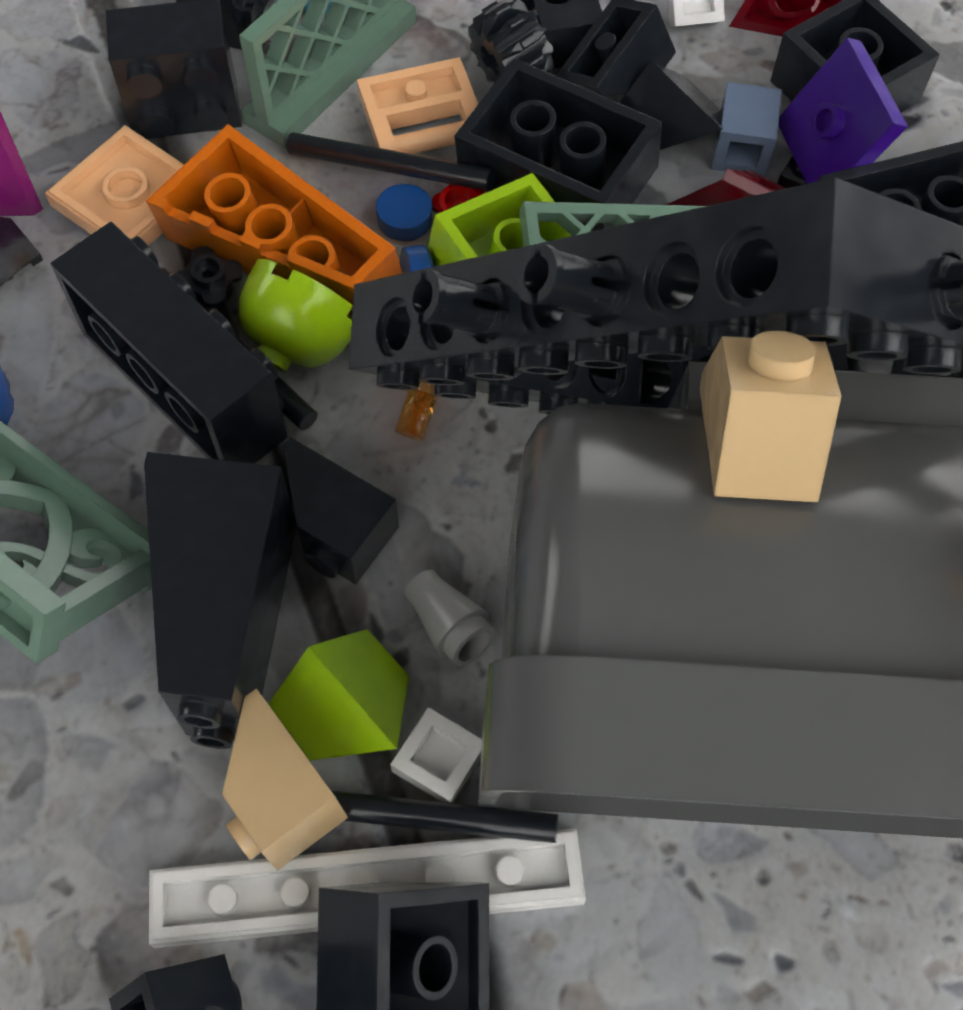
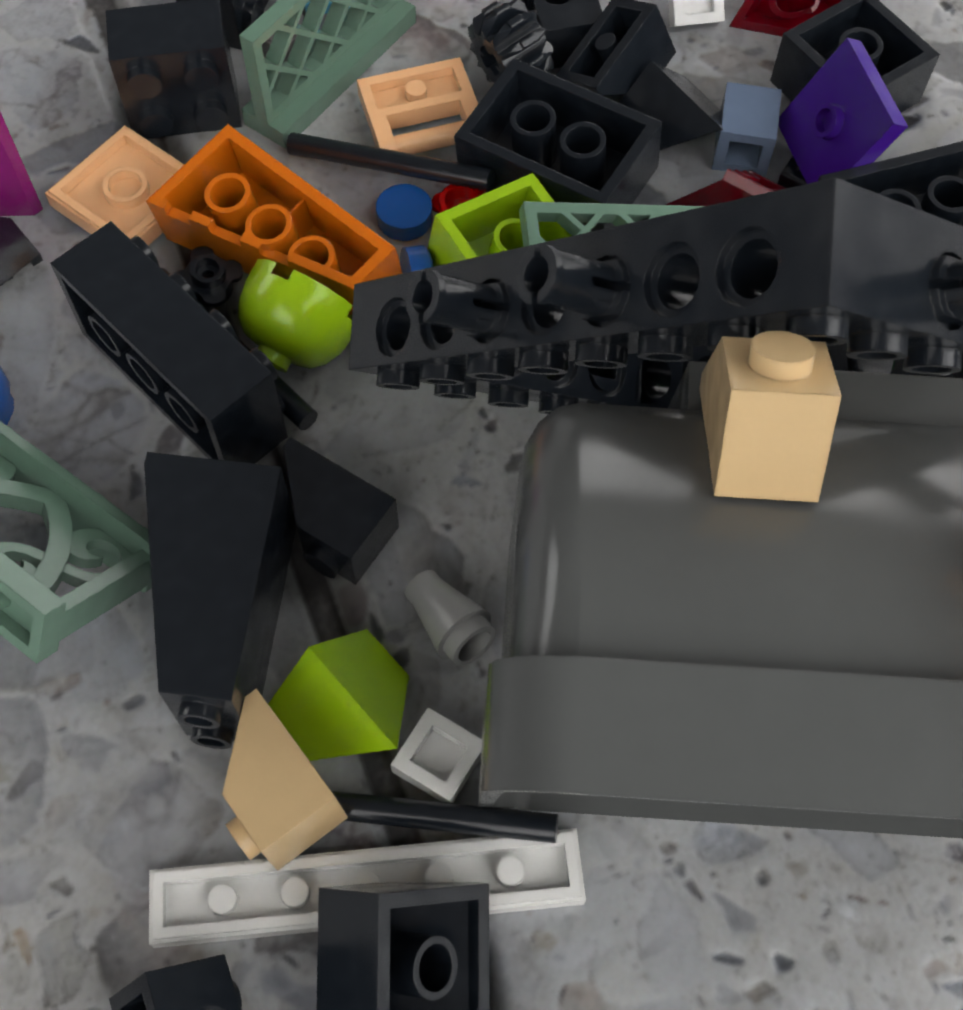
(417, 412): clear orange arm -> none

